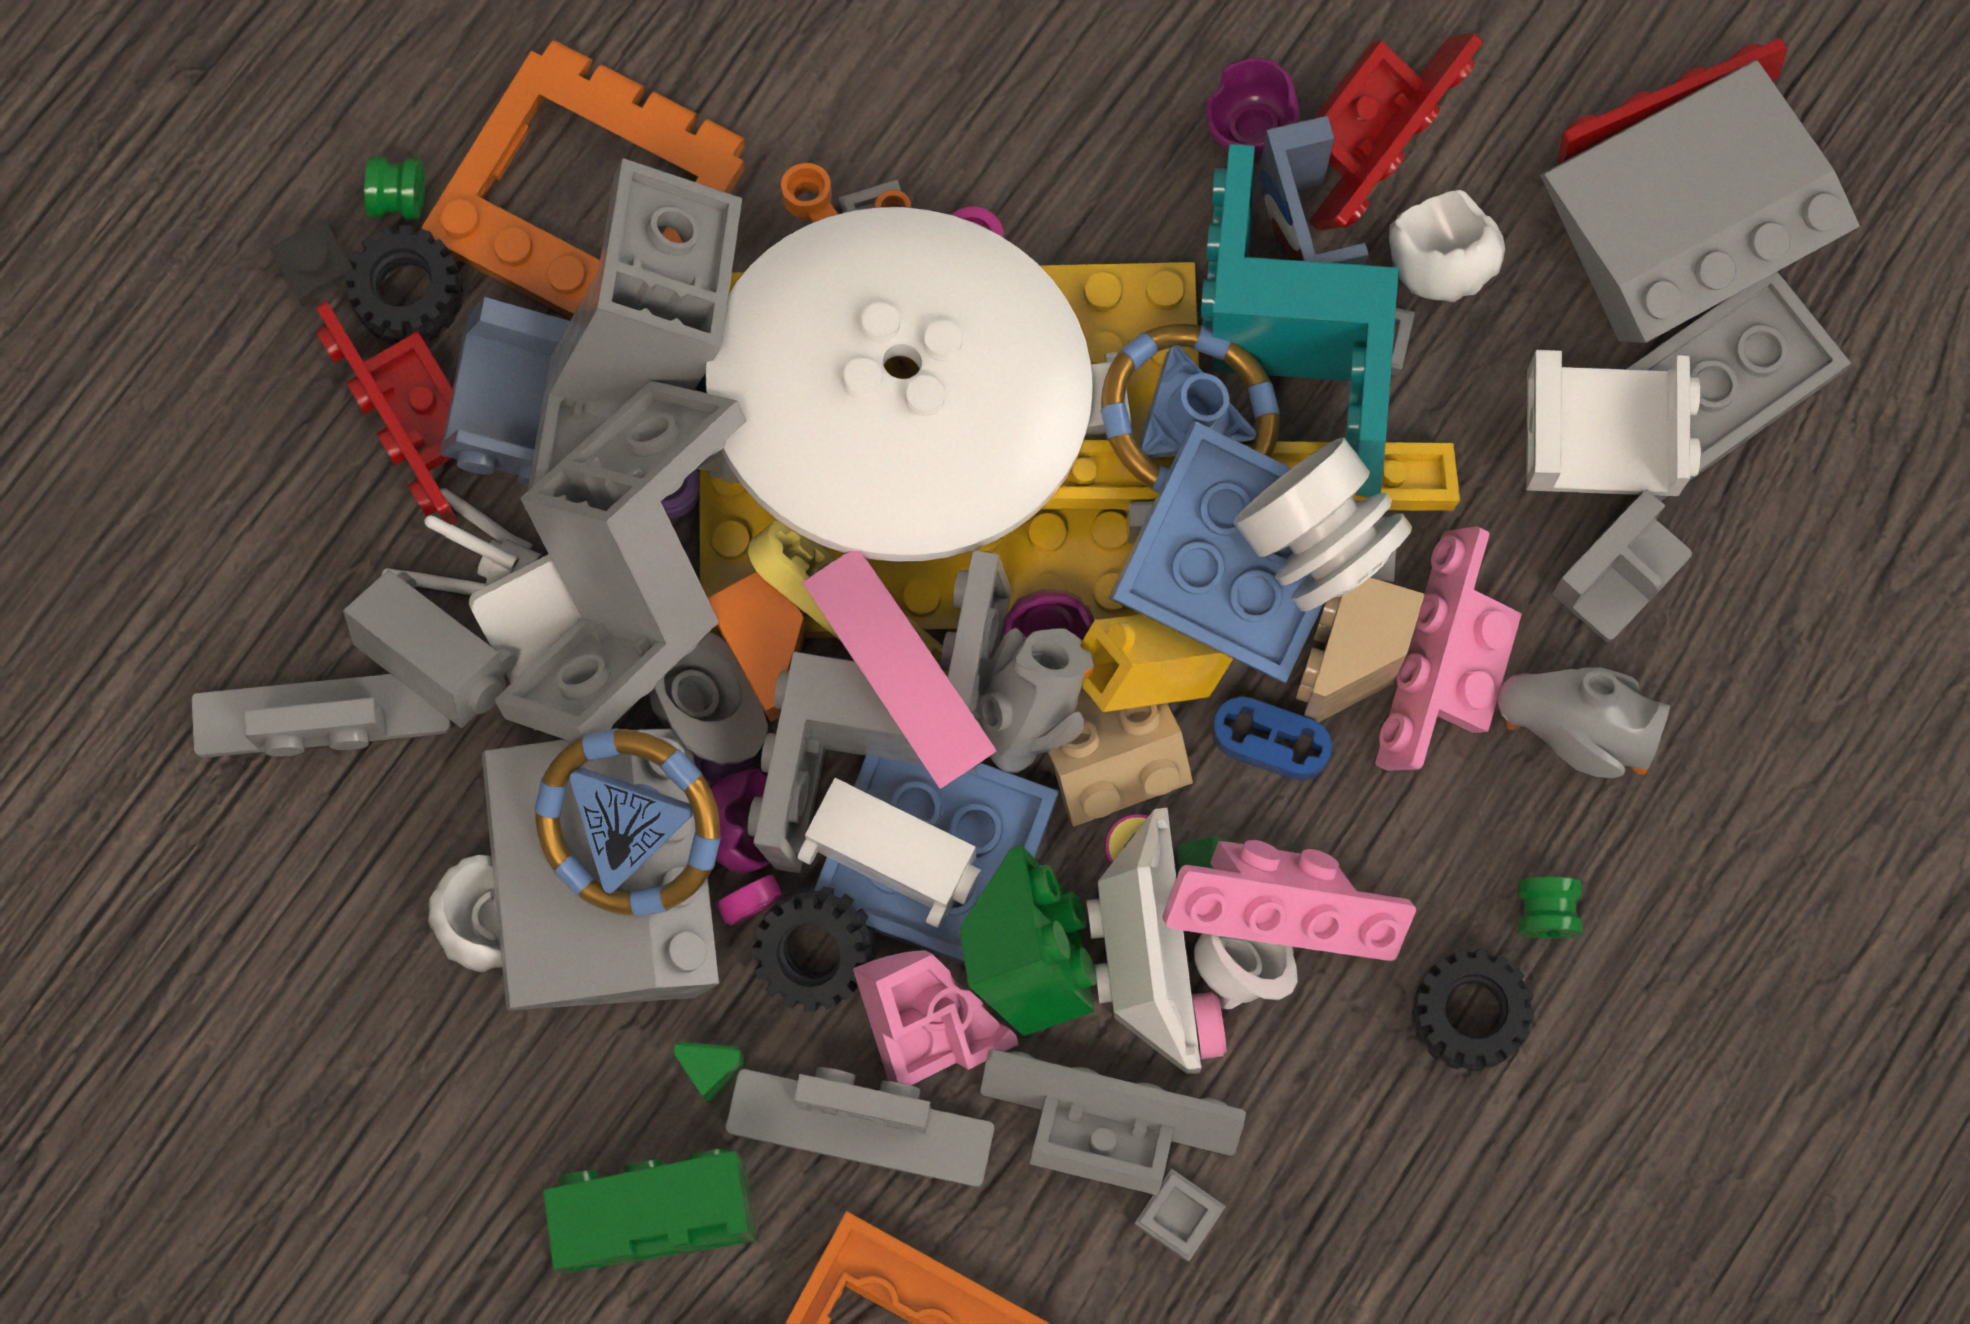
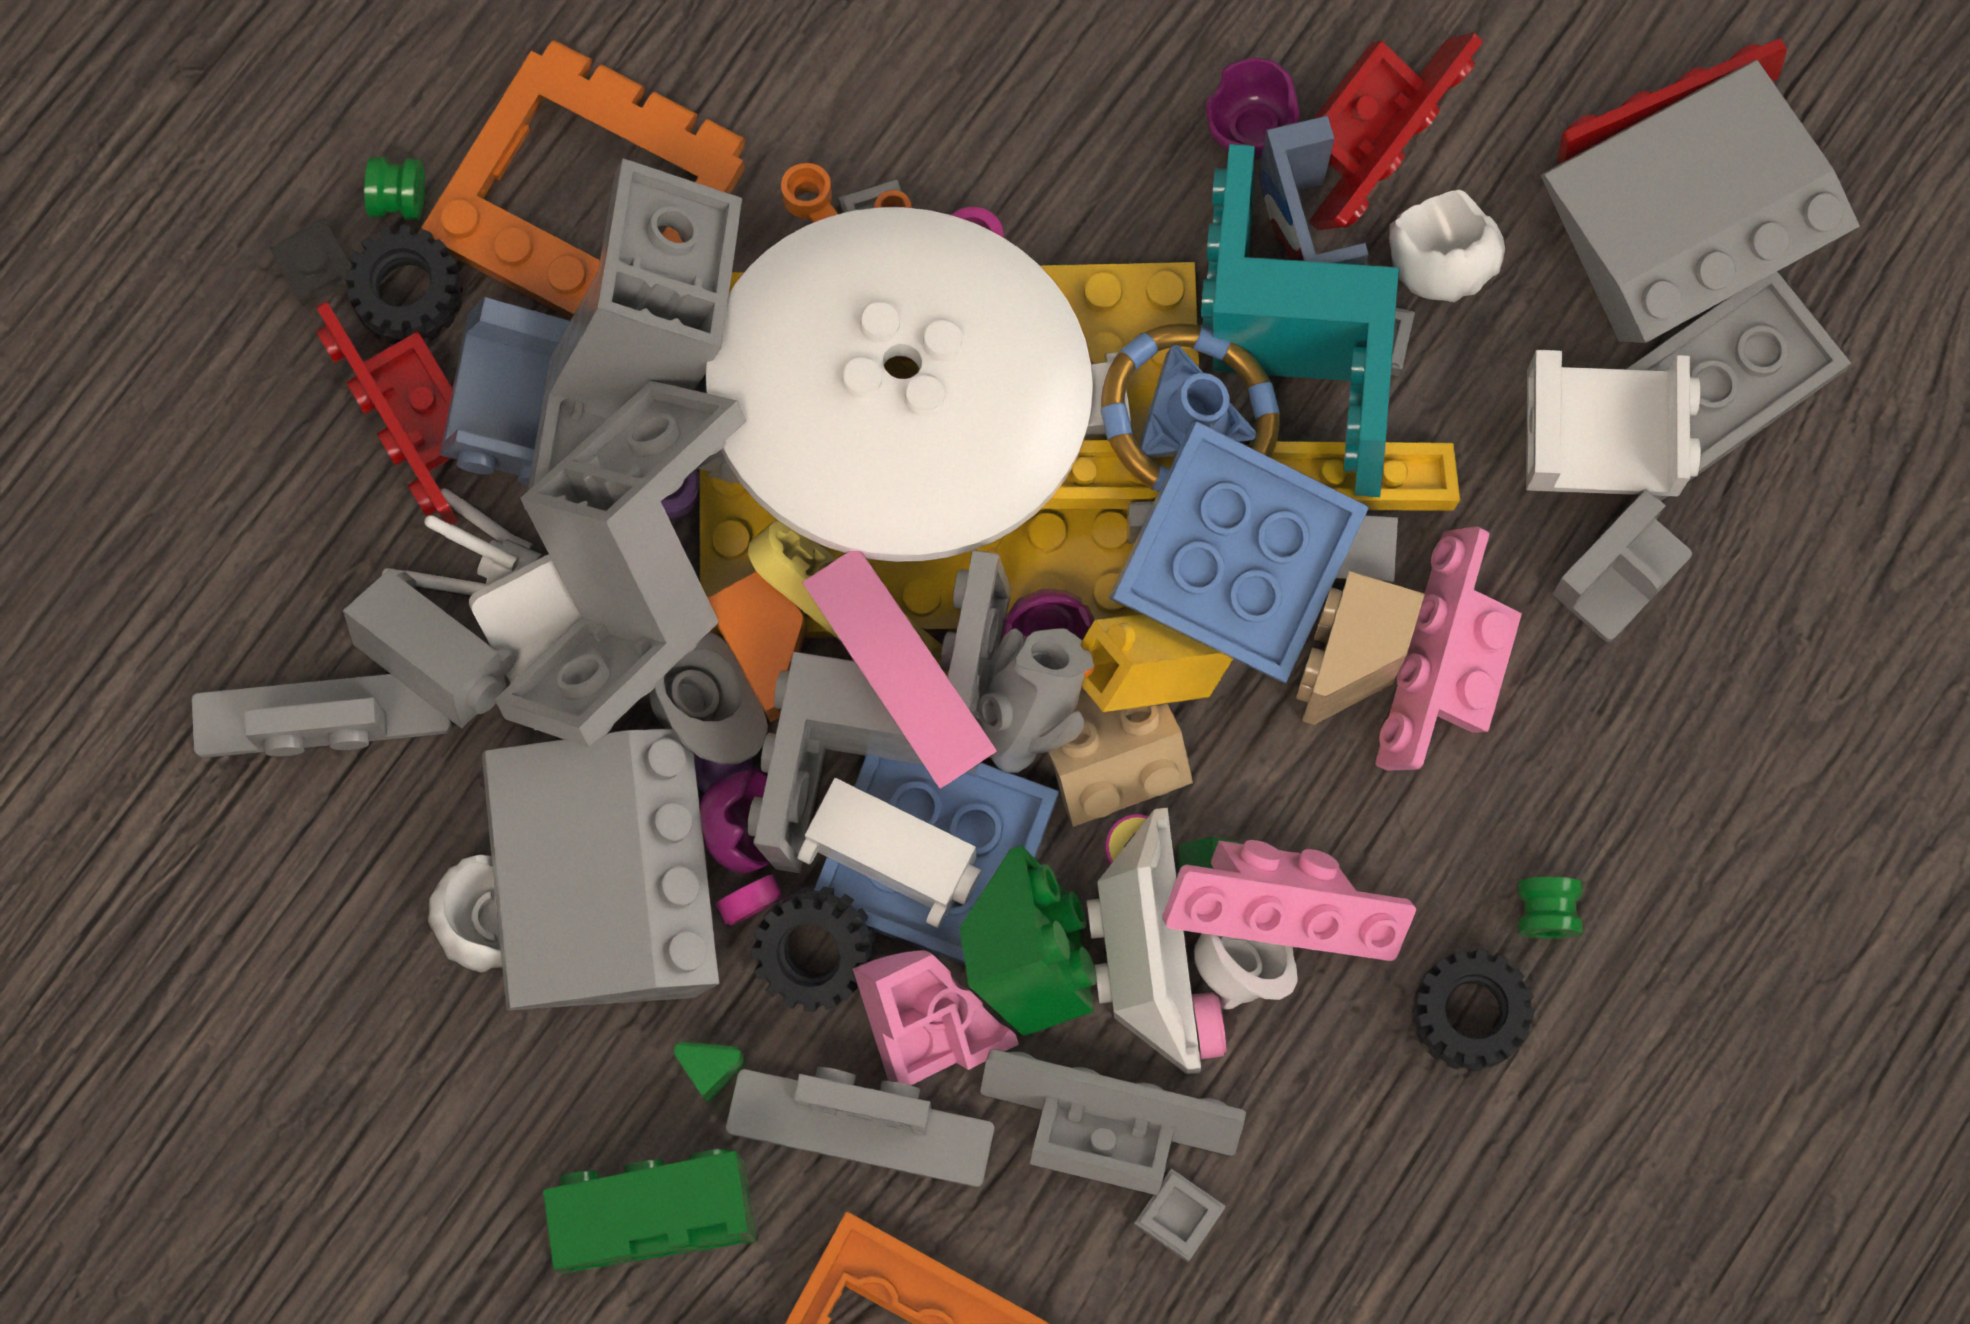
(626, 822): piece -> none
(1276, 724): blue beam -> none
(1323, 525): white wheel -> none
(1587, 718): light grey animal -> none

